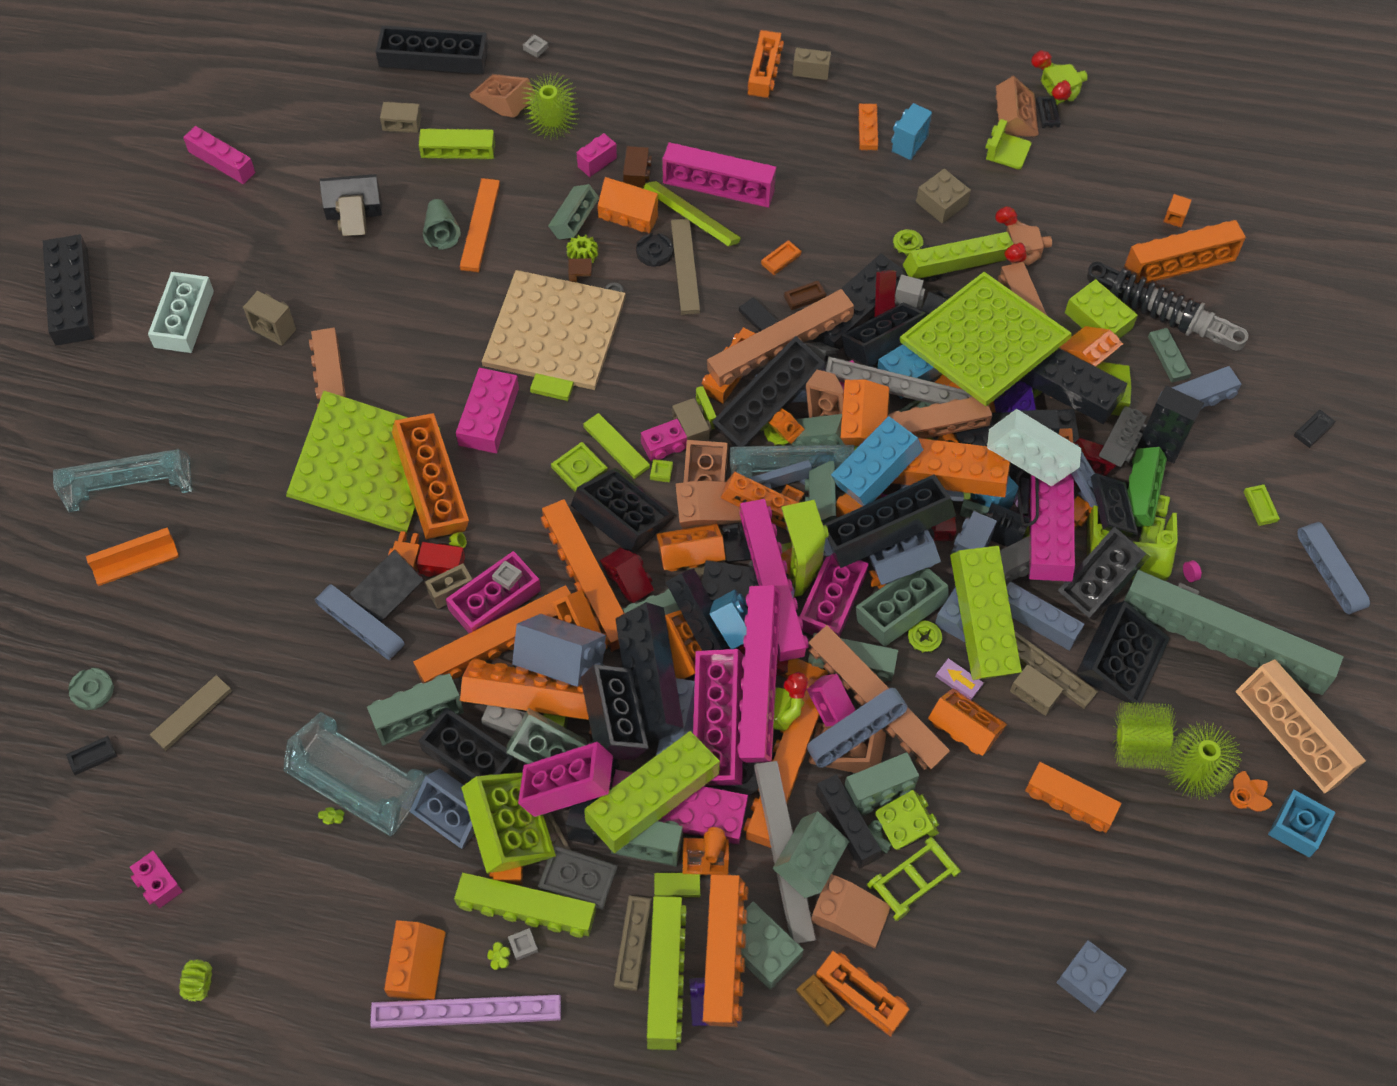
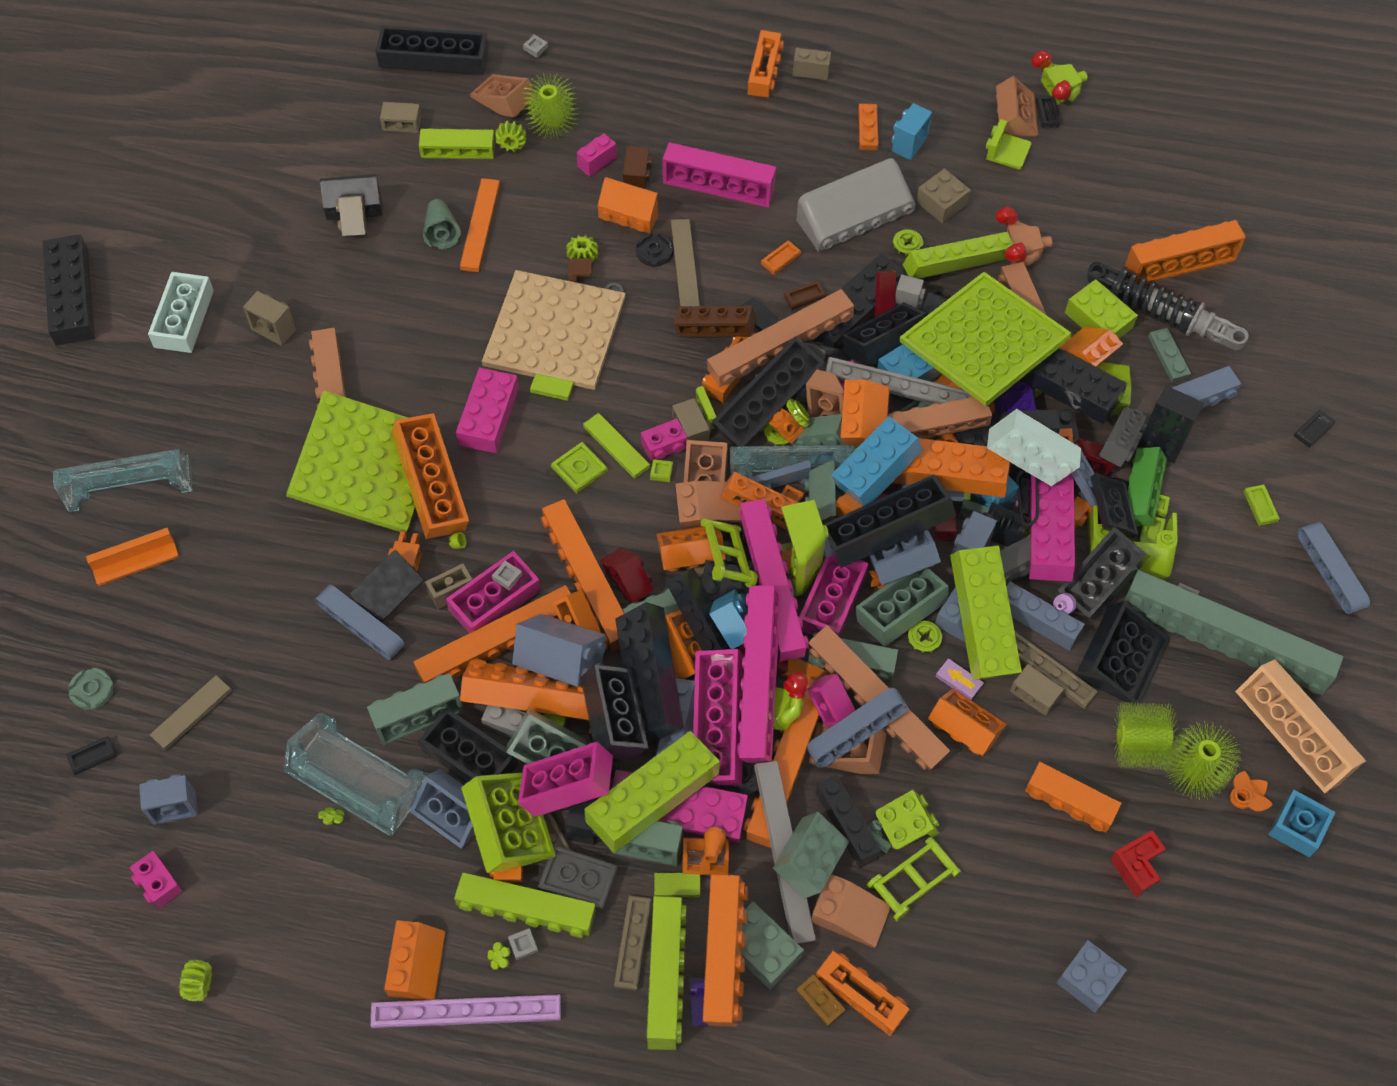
(168, 799): none -> sand blue brick
(219, 154): dark pink brick -> none
(438, 558): red brick -> none
(510, 136): none -> lime gear
(573, 211): sand green brick -> none
(621, 509): black slope -> none
(693, 214): lime tile -> none
(715, 321): none -> reddish brown brick
(719, 570): none -> lime piece
(798, 412): none -> lime gear
(854, 204): none -> light grey windscreen
(882, 783): sand green brick -> none
(1065, 603): none -> lavender tile
(1134, 864): none -> red panel
(1177, 210): orange brick -> none
(1192, 571): dark pink tile -> none

